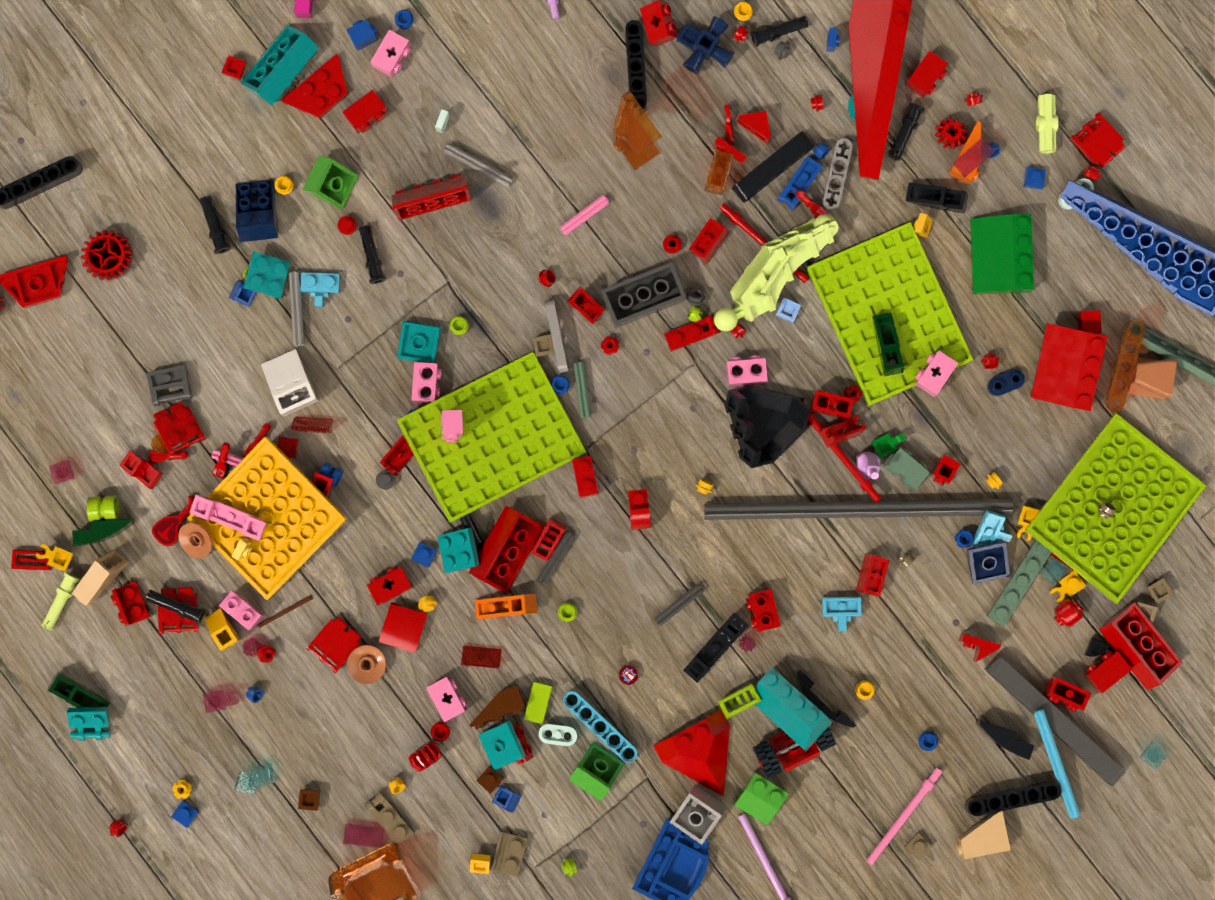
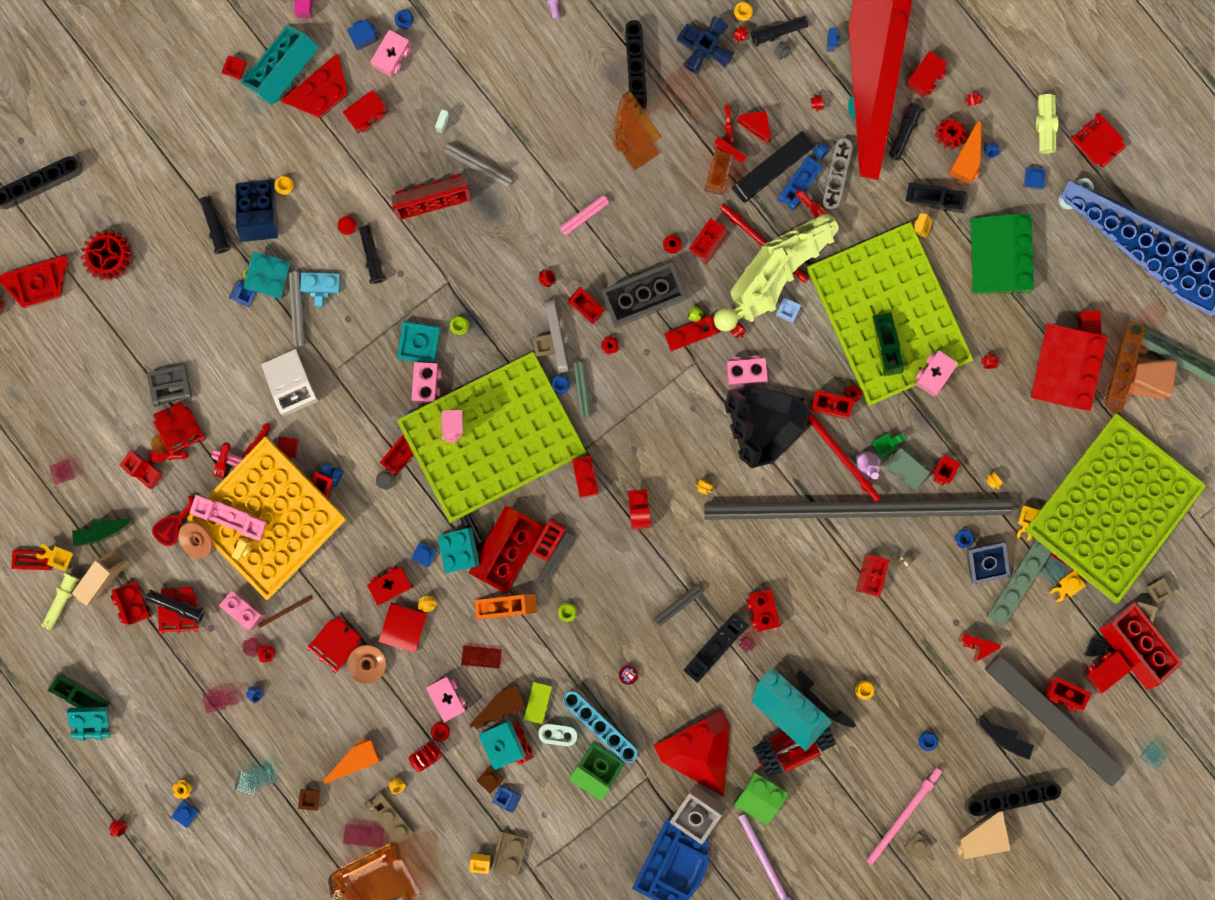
(104, 508): lime wheel -> none
(221, 630): yellow slope -> none
(309, 424): clear red slope -> none
(330, 182): bright green slope -> none
(357, 758): none -> orange slope
(568, 867): lime plate -> none
(658, 22): red brick -> none
(695, 297): dark grey plate -> none
(727, 714): lime slope -> none
(841, 431): red hinge -> none
(841, 610): medium azure hinge -> none
(973, 157): clear pink plate -> none
(991, 530): medium azure hinge -> none
(1006, 383): dark blue plate -> none
(1056, 763): medium azure axle -> none
(1068, 613): red head -> none
(1092, 173): red plate -> none
(1106, 510): dark tan plate -> none

